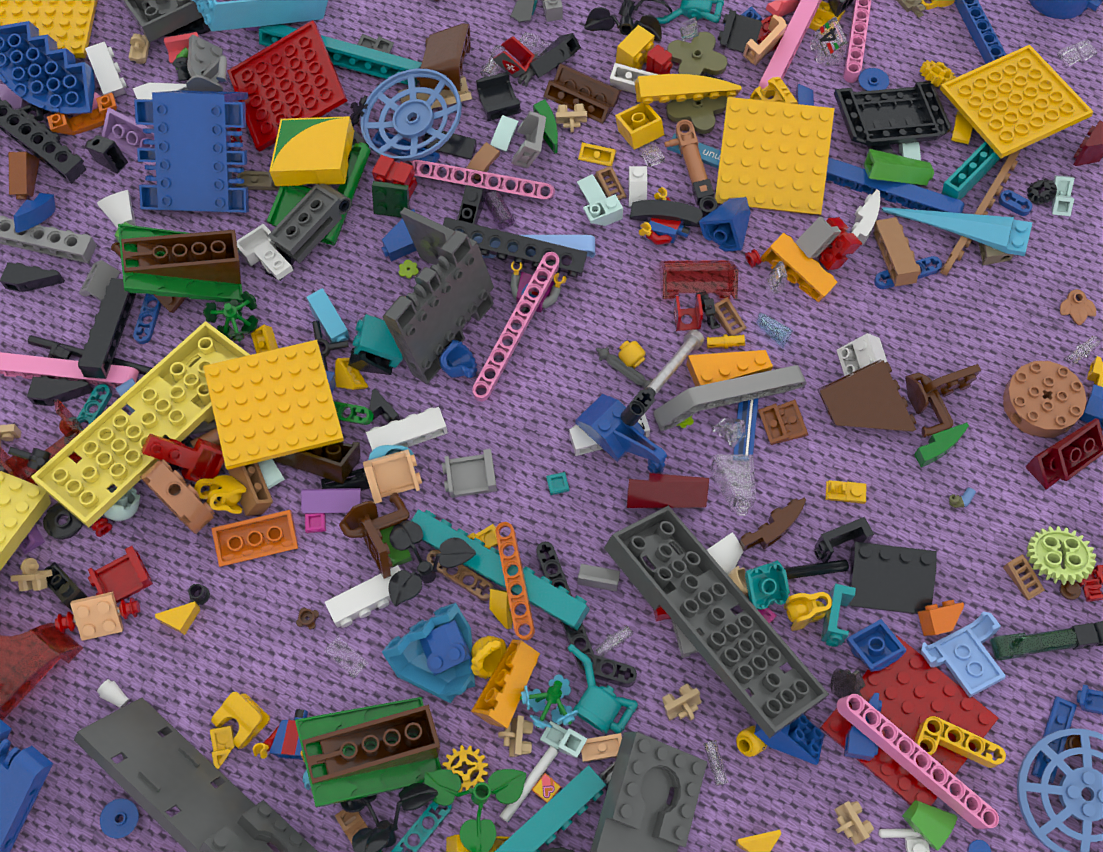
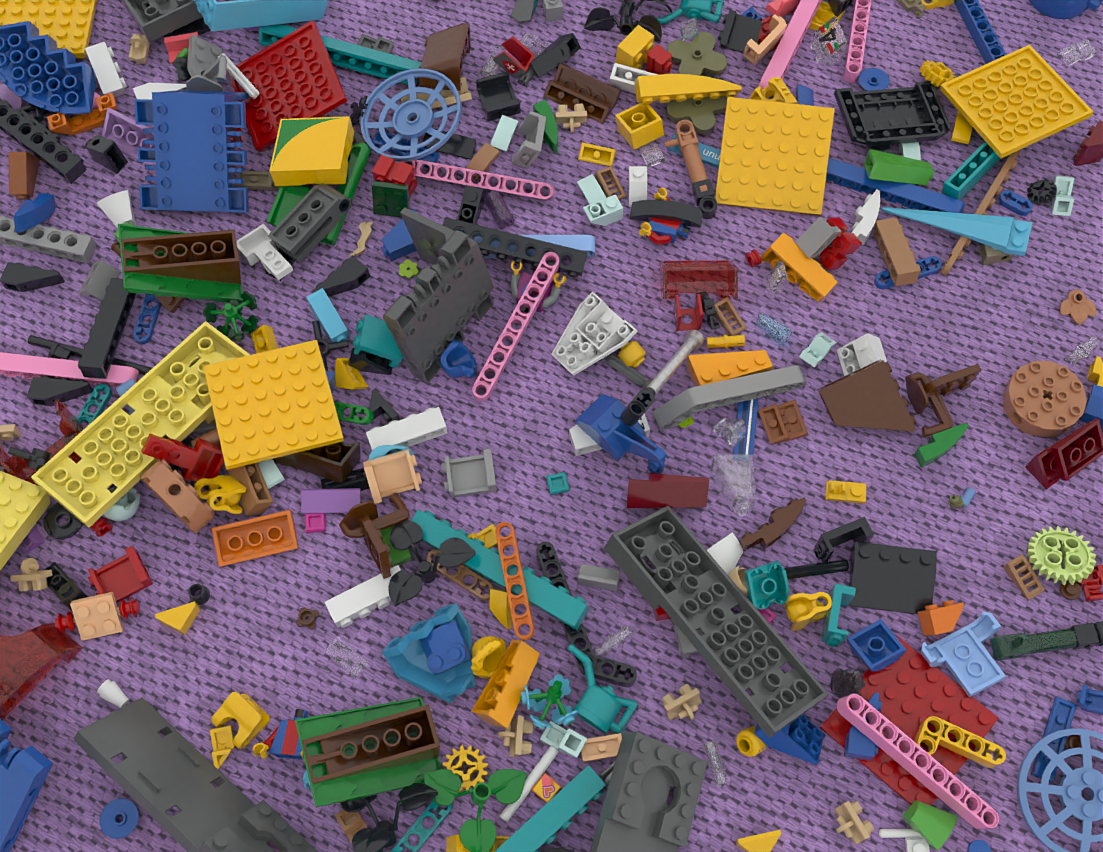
(241, 79): none -> white axle
(345, 278): none -> black slope
(366, 231): none -> tan hair
(591, 335): none -> white wedge
(727, 224): blue slope -> none
(817, 349): none -> light aqua slope

